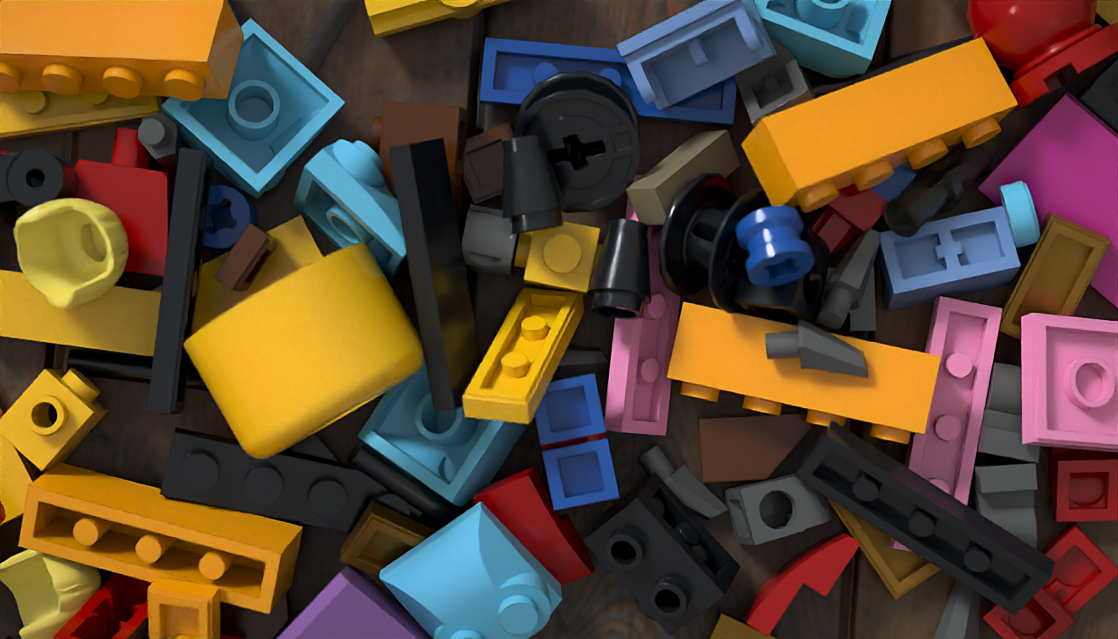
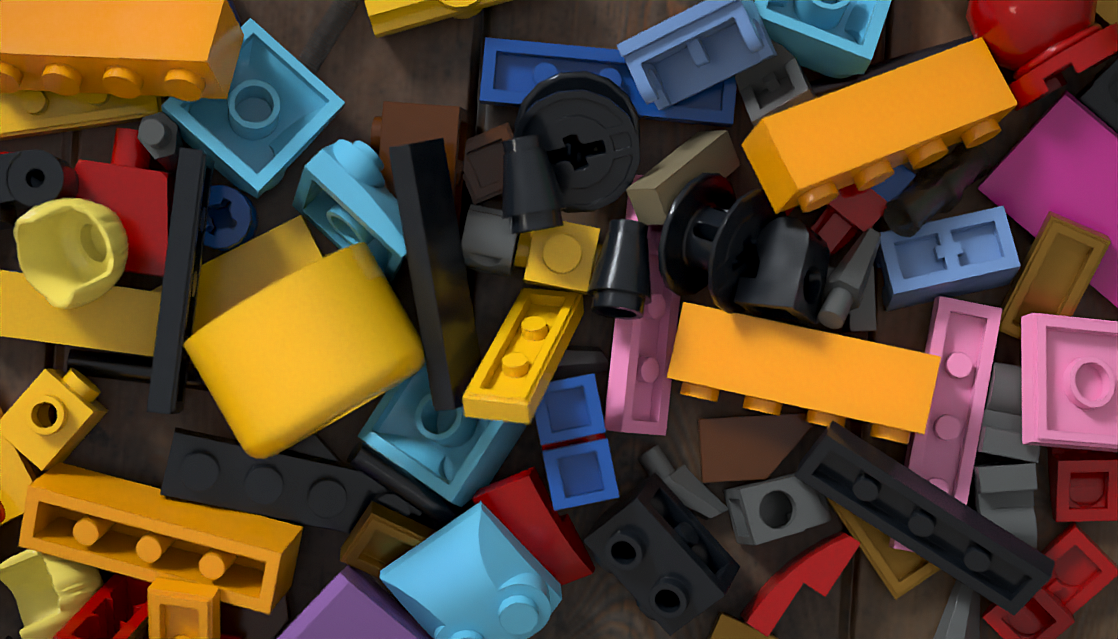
(246, 259): reddish brown tile -> none
(774, 246): blue wheel -> none
(816, 350): dark grey bar -> none
(1020, 213): medium azure tile -> none

